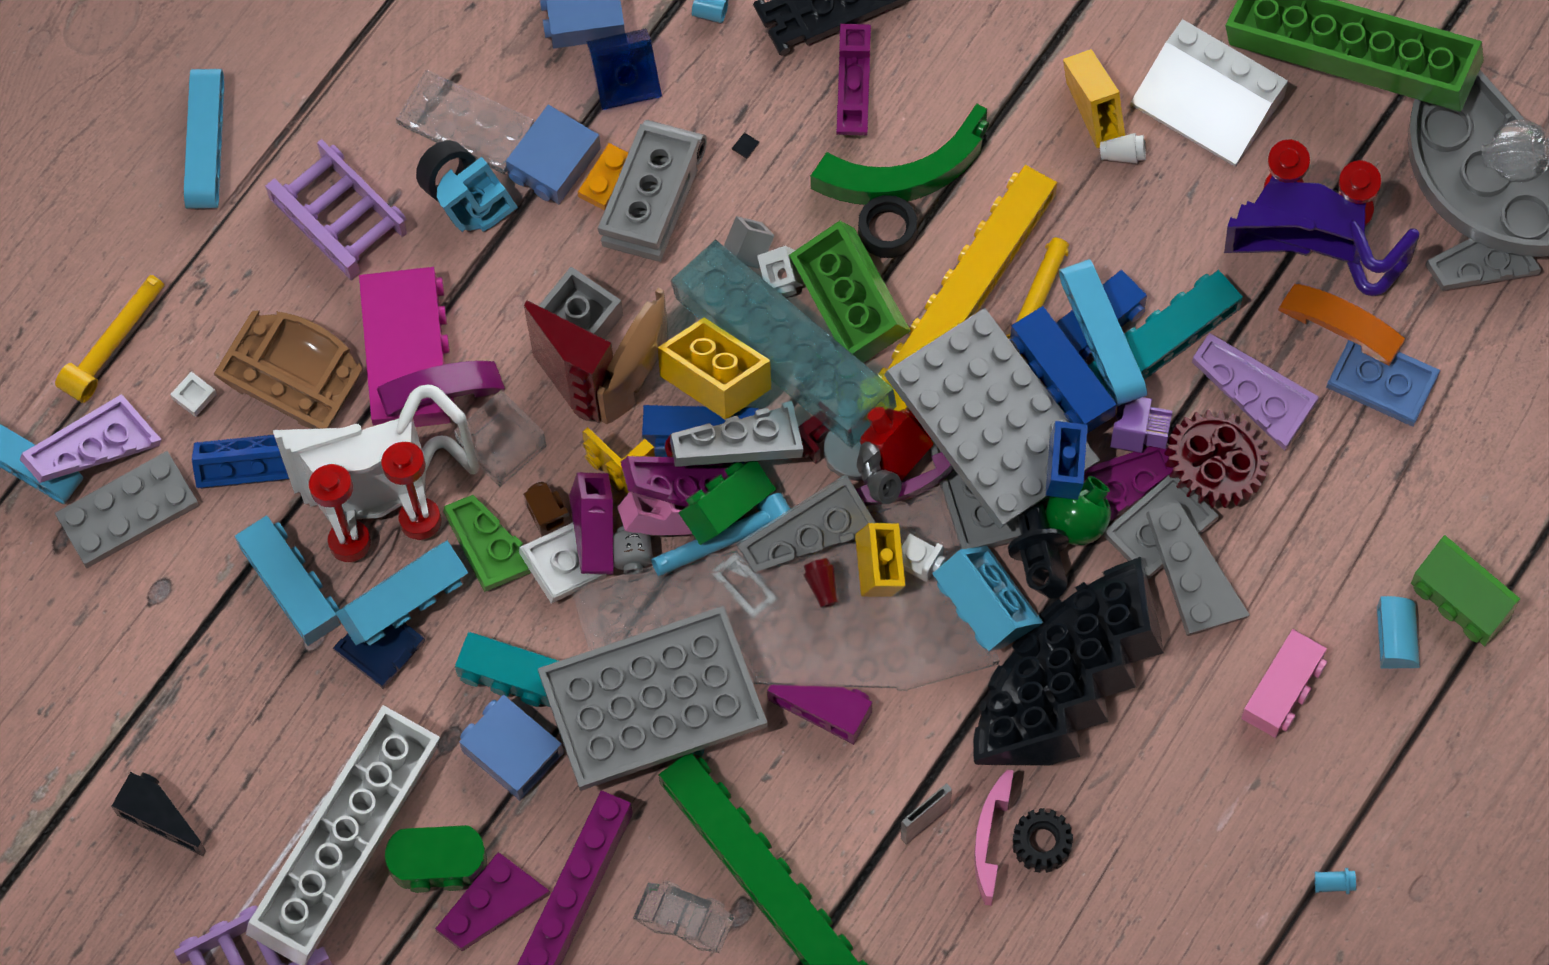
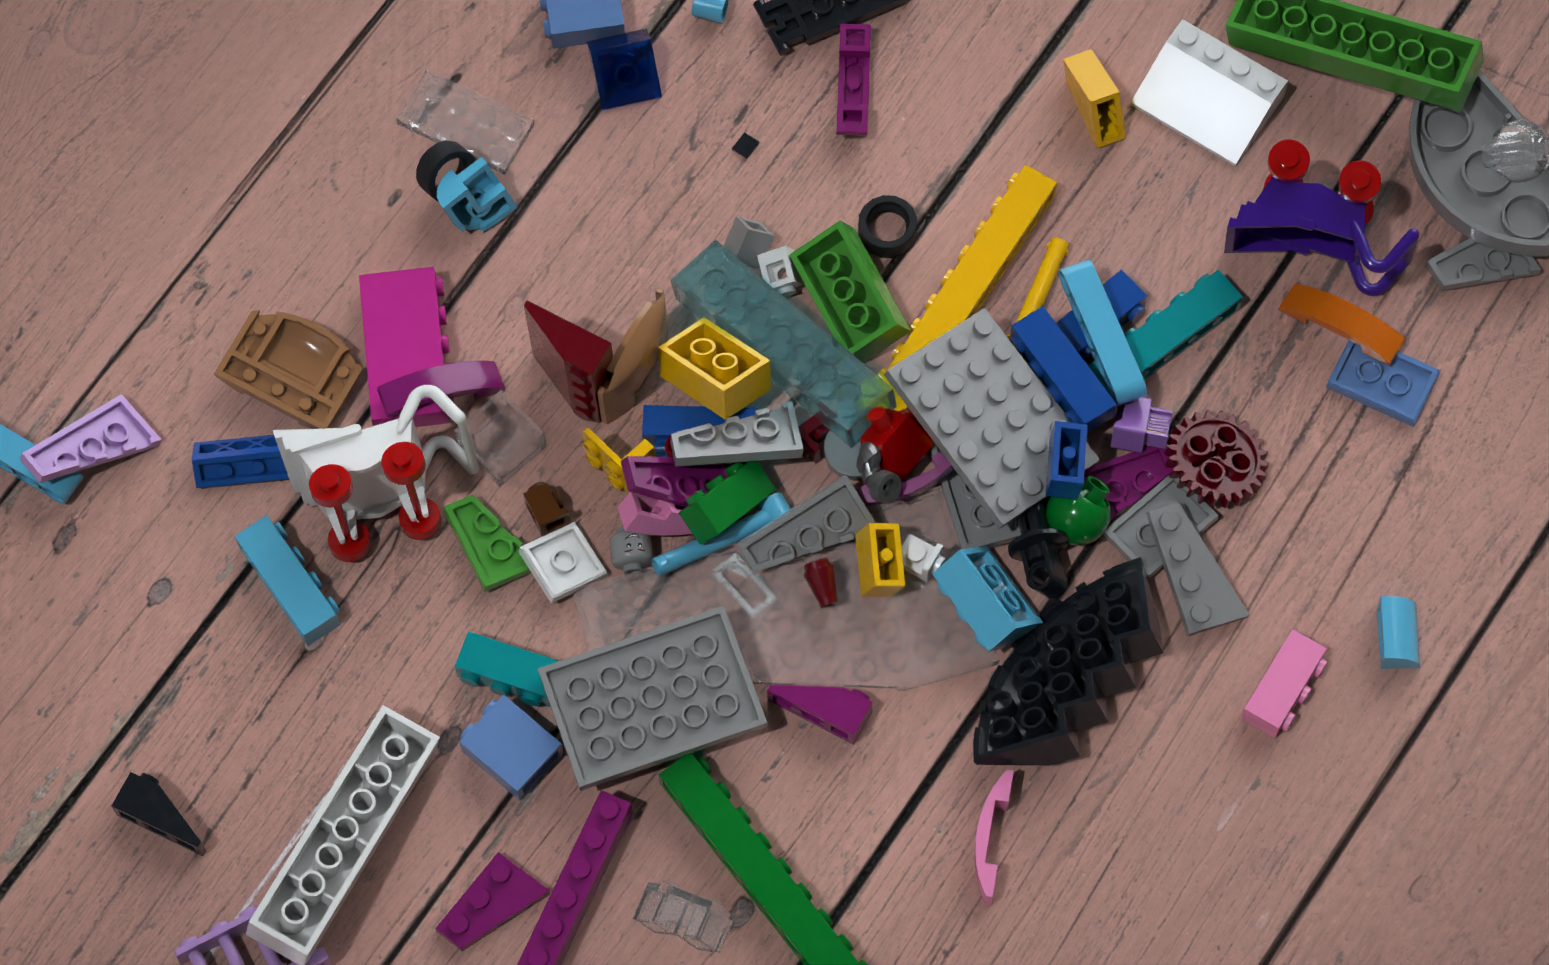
(80, 379): yellow piece -> none
(126, 509): light grey plate -> none
(193, 394): white plate -> none
(204, 138): medium azure beam -> none
(326, 237): lavender fence -> none
(384, 657): dark blue piece -> none
(401, 593): medium azure brick -> none
(435, 857): green brick -> none
(552, 155): medium blue brick -> none
(584, 303): light grey brick -> none
(593, 522): magenta slope -> none
(603, 177): light orange plate -> none
(651, 190): light grey hinge -> none
(910, 181): green arch -> none
(926, 814): light grey piece -> none
(1049, 822): black tyre -> none
(1124, 149): white cone -> none
(1260, 392): lavender wing -> none
(1335, 881): medium azure pin -> none
(1464, 591): bright green slope -> none

